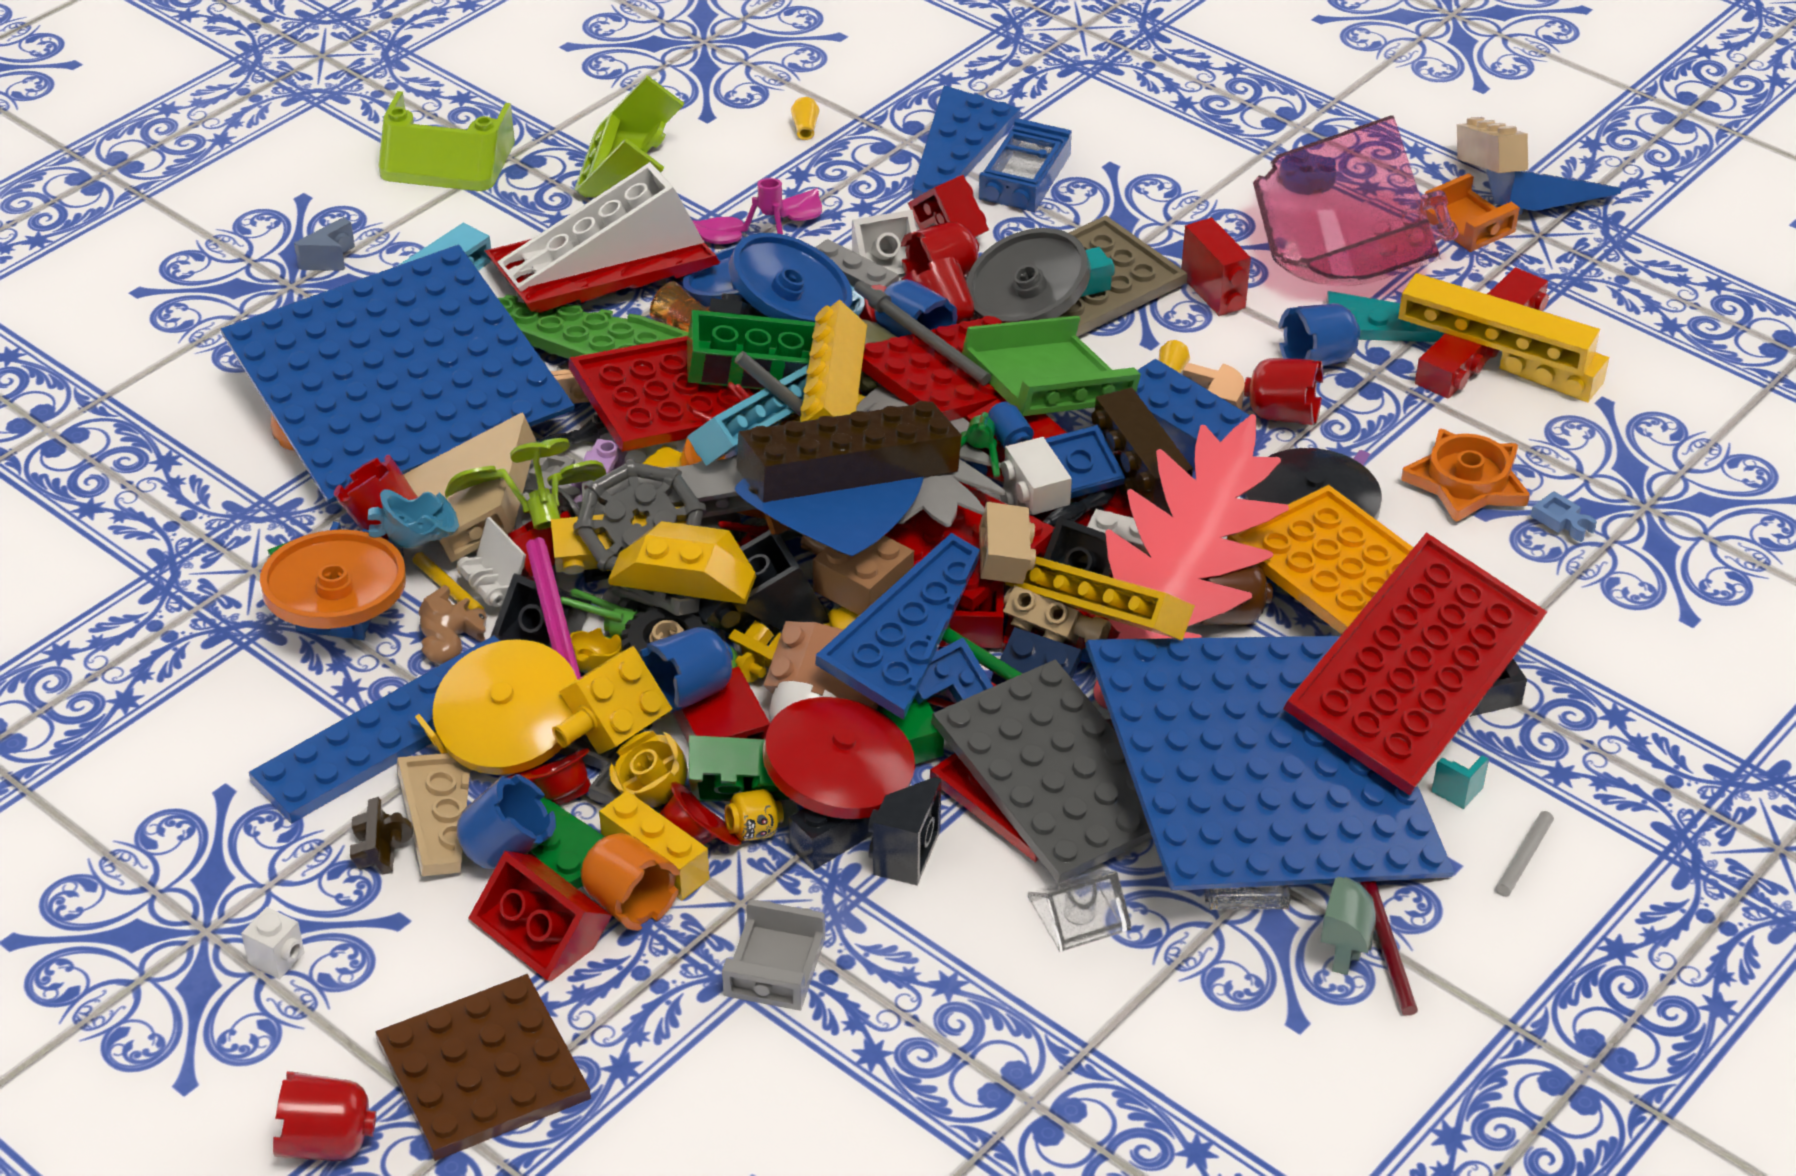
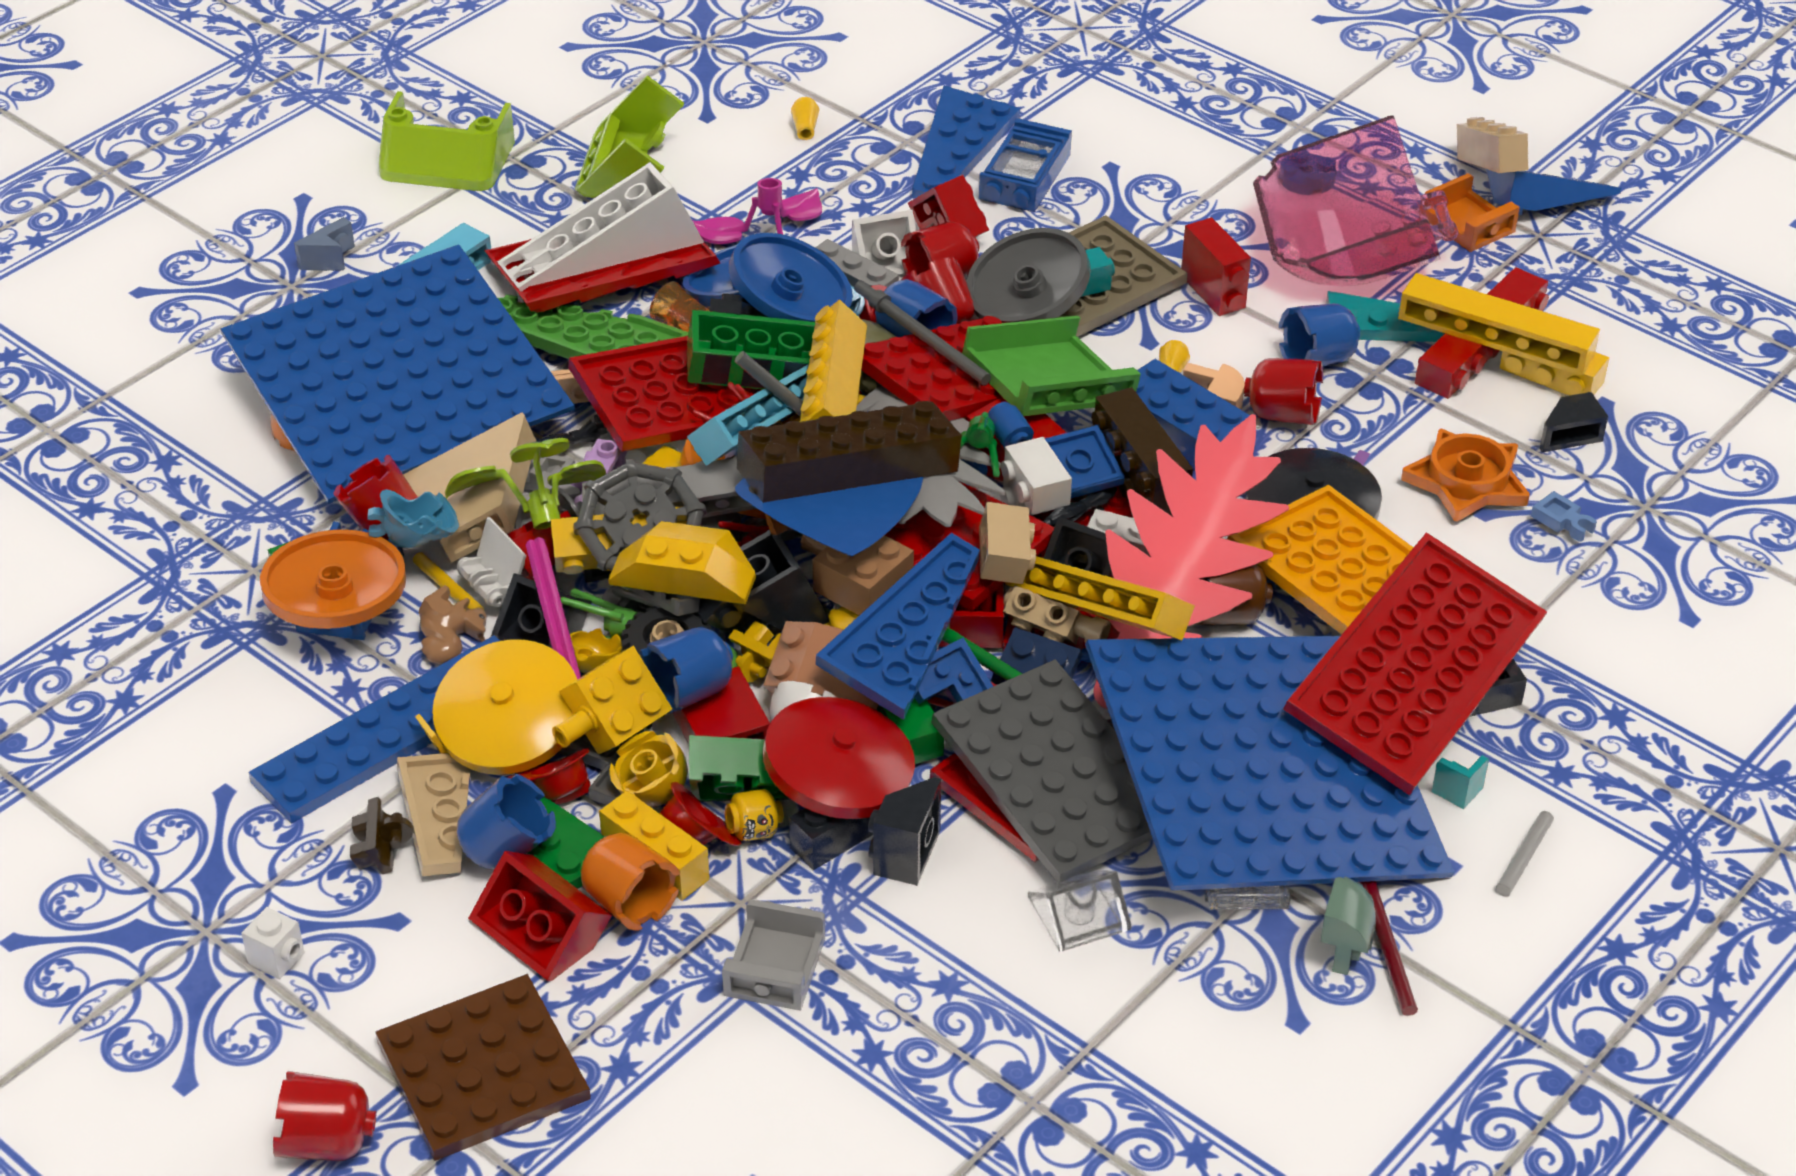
(1574, 423): none -> black slope

